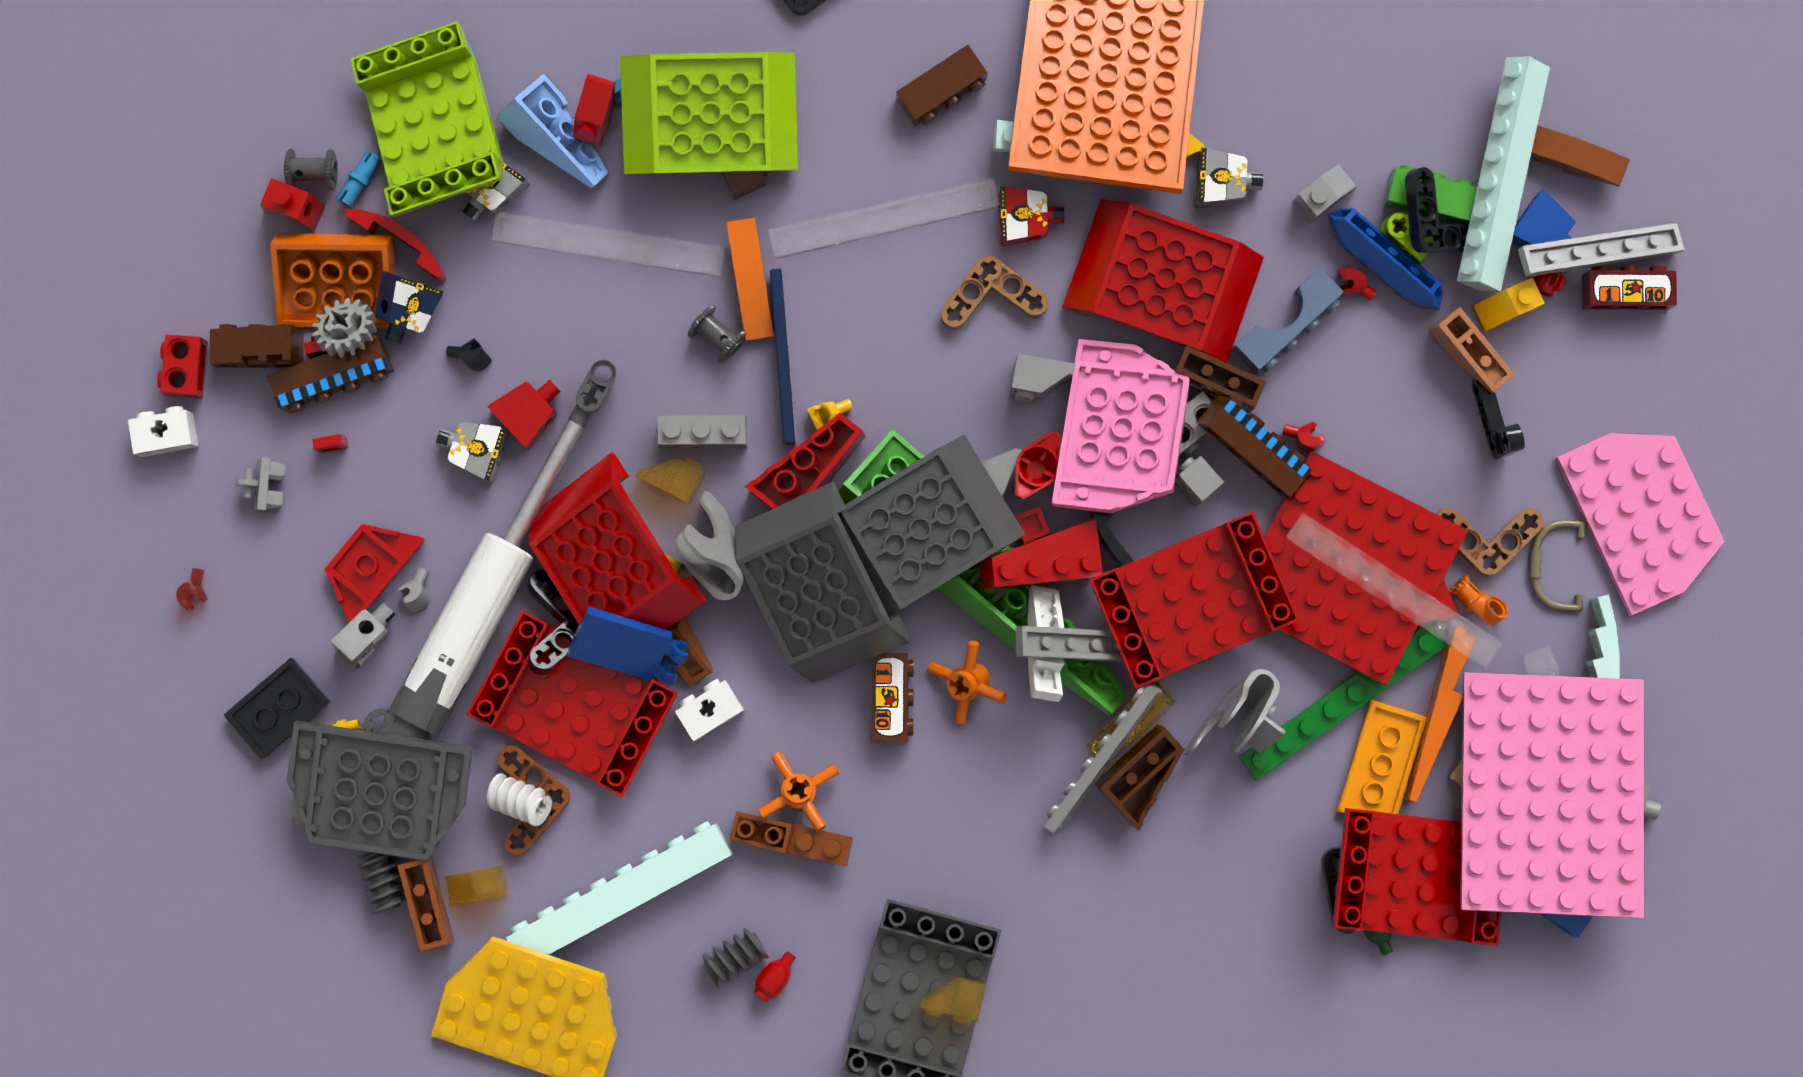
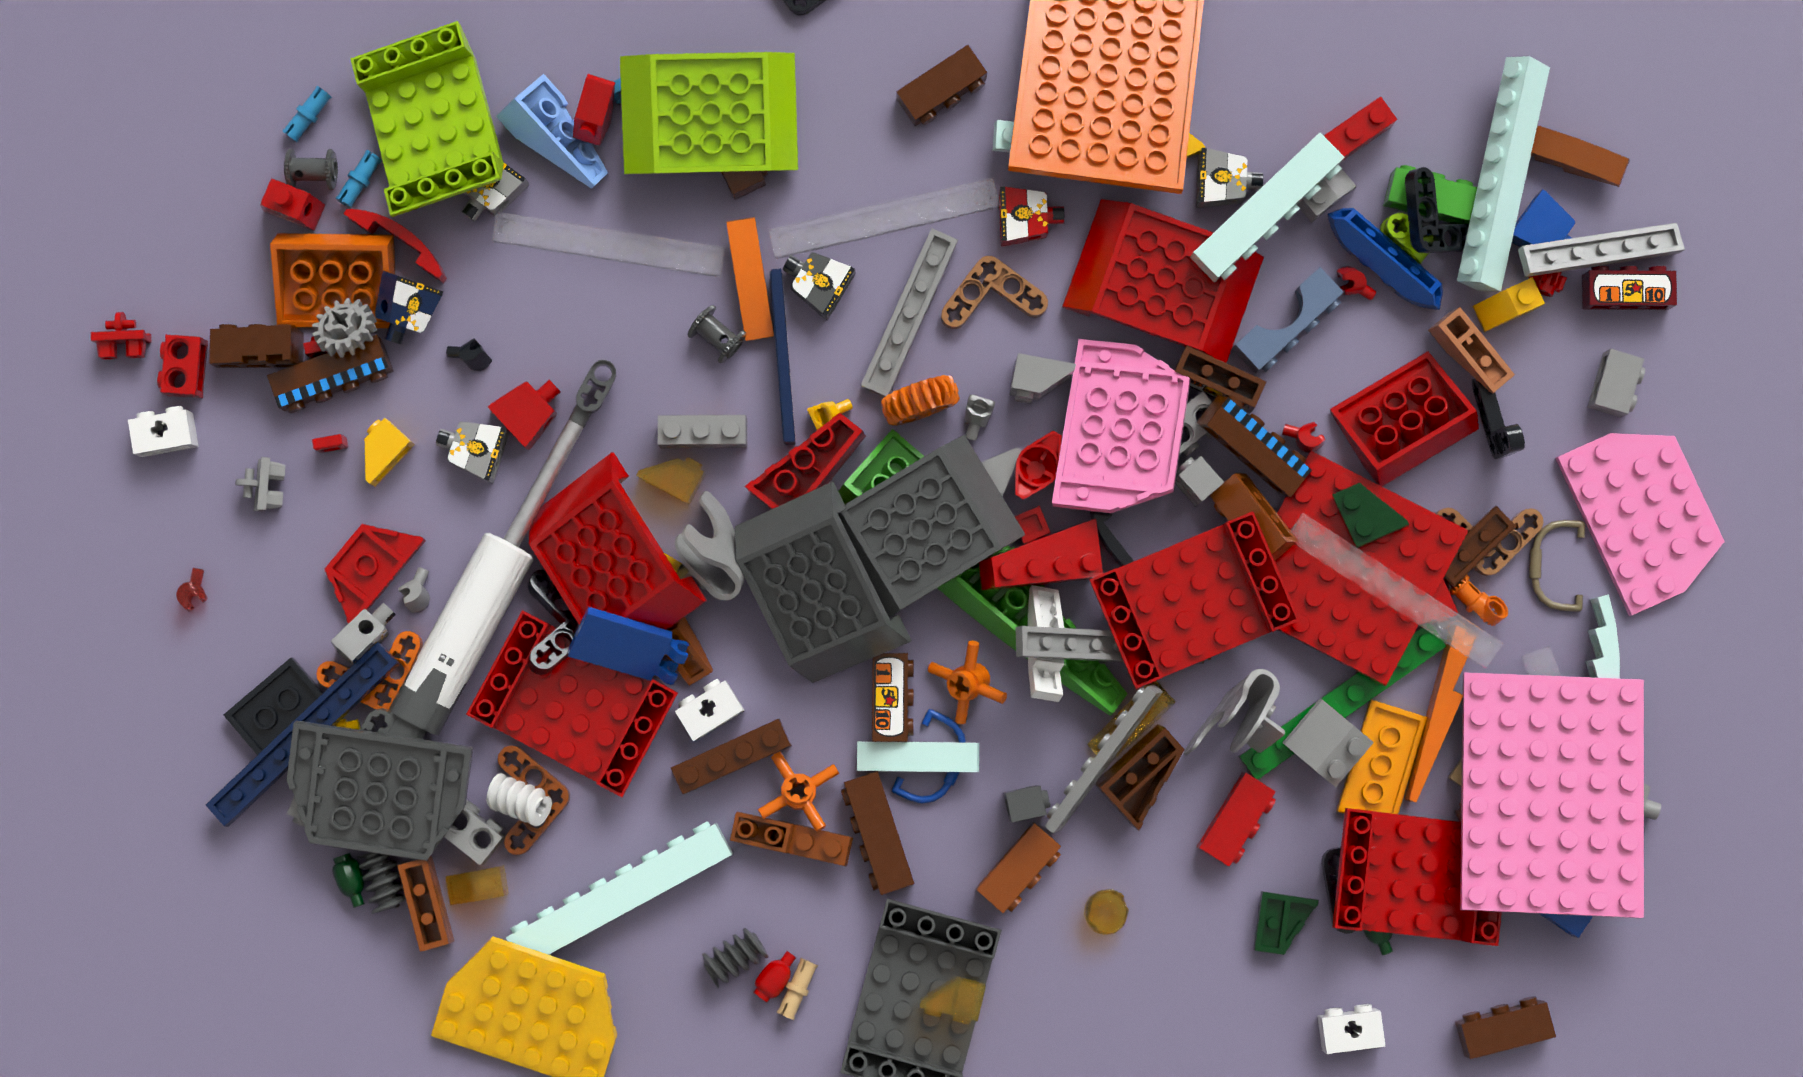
(108, 340): none -> red hips
(307, 113): none -> dark azure pin
(326, 710): none -> dark blue plate
(349, 878): none -> dark green plant
(371, 699): none -> orange beam
(383, 449): none -> yellow slope
(467, 838): none -> light grey brick
(731, 756): none -> reddish brown brick
(797, 988): none -> tan pin
(819, 281): none -> torso
(879, 833): none -> reddish brown brick
(909, 313): none -> light grey plate
(918, 756): none -> light aqua slope
(920, 400): none -> orange gear
(950, 777): none -> blue piece
(977, 414): none -> light grey piece
(1019, 868): none -> dark orange brick
(1026, 803): none -> dark grey brick
(1106, 911): none -> clear yellow hair
(1237, 819): none -> red brick
(1240, 496): none -> dark orange brick
(1267, 207): none -> light aqua brick
(1280, 920): none -> dark green wing
(1328, 742): none -> light grey slope
(1362, 128): none -> red brick
(1366, 515): none -> dark green wing
(1367, 1035): none -> white brick
(1405, 418): none -> red slope
(1479, 543): none -> reddish brown tile
(1505, 1027): none -> reddish brown brick
(1616, 383): none -> light grey brick

